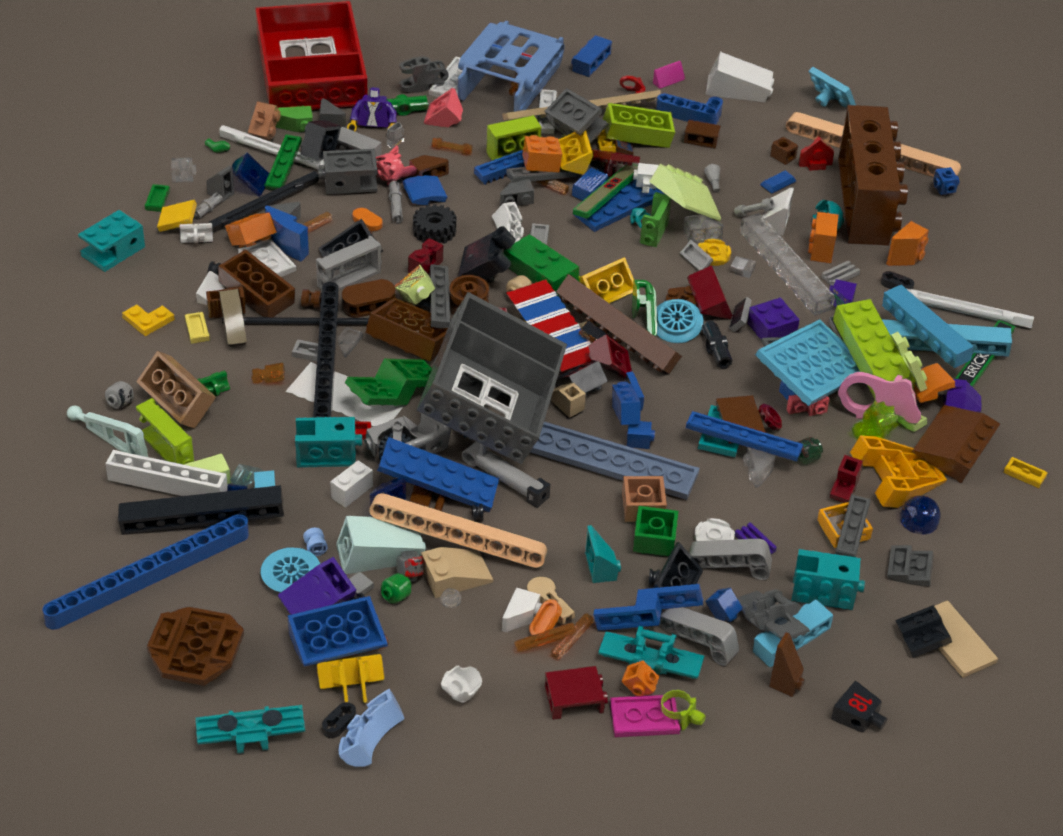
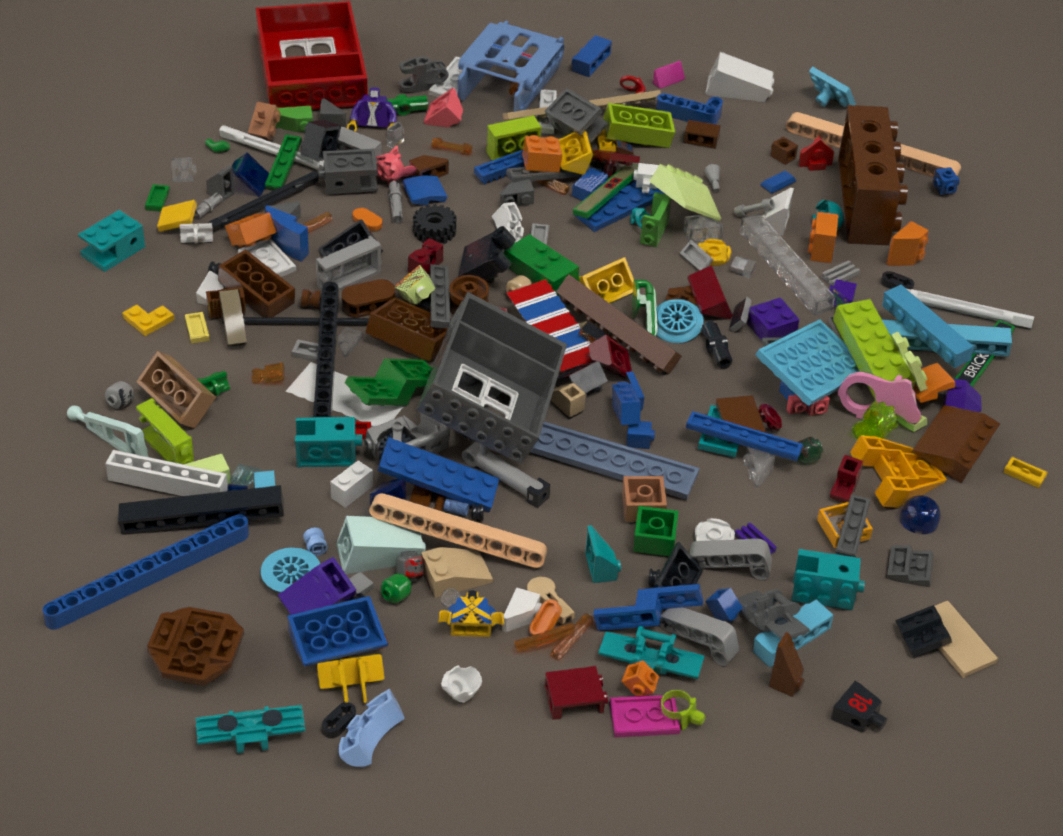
(456, 507): none -> medium blue piece
(471, 616): none -> torso

